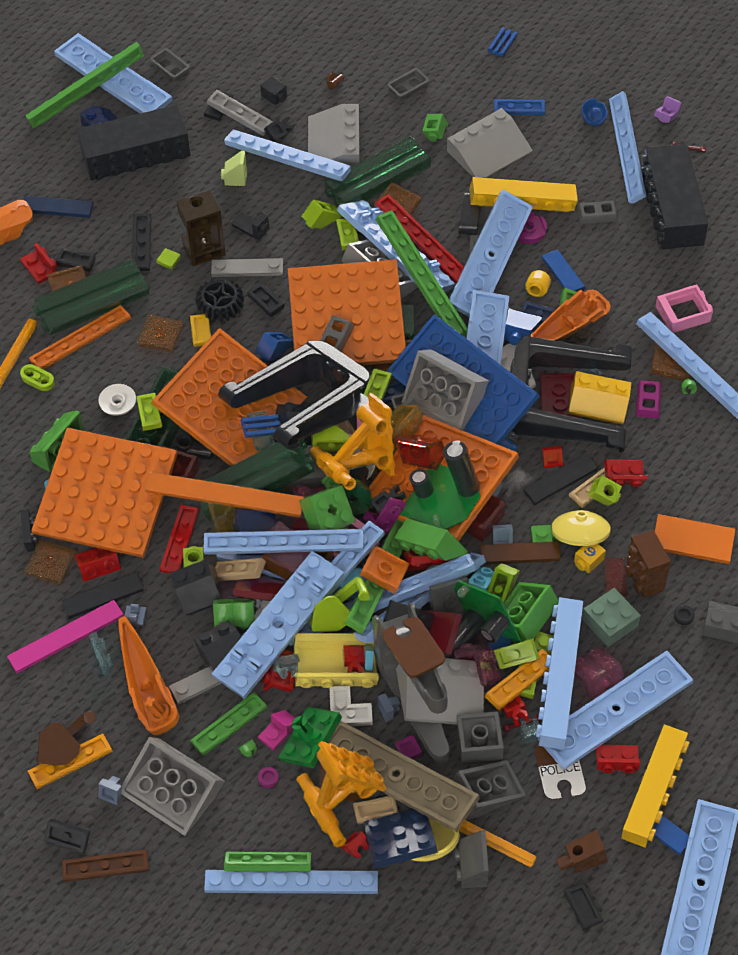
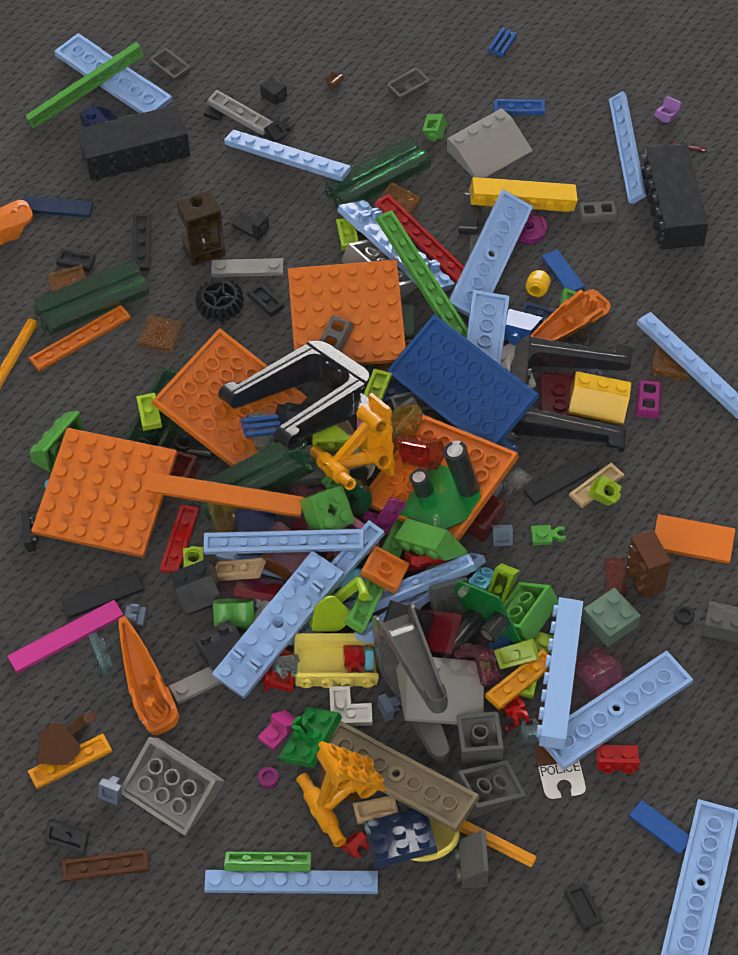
(38, 378): lime plate -> none
(39, 264): red bracket -> none
(50, 562): clear orange plate -> none
(97, 563): red bracket -> none
(115, 393): white dish -> none
(168, 258): lime tile -> none
(200, 329): yellow tile -> none
(228, 724): bright green tile -> none
(235, 170): yellowish green slope -> none
(248, 748): bright green hinge -> none
(273, 345): blue slope -> none
(320, 214): lime slope -> none
(335, 134): light grey slope -> none
(379, 501): black plate -> none
(408, 747): magenta plate -> none
(414, 653): reddish brown piece -> none
(444, 389): light grey slope -> none
(521, 552): reddish brown tile -> none
(552, 456): red tile -> none
(580, 528): light yellow dish -> none
(589, 557): yellow brick -> none
(591, 853): reddish brown torso -> none
(594, 109): blue hair -> none
(625, 472): red bracket -> none
(654, 786): yellow brick -> none
(691, 385): bright green hinge -> none
(693, 293): bright pink window -> none

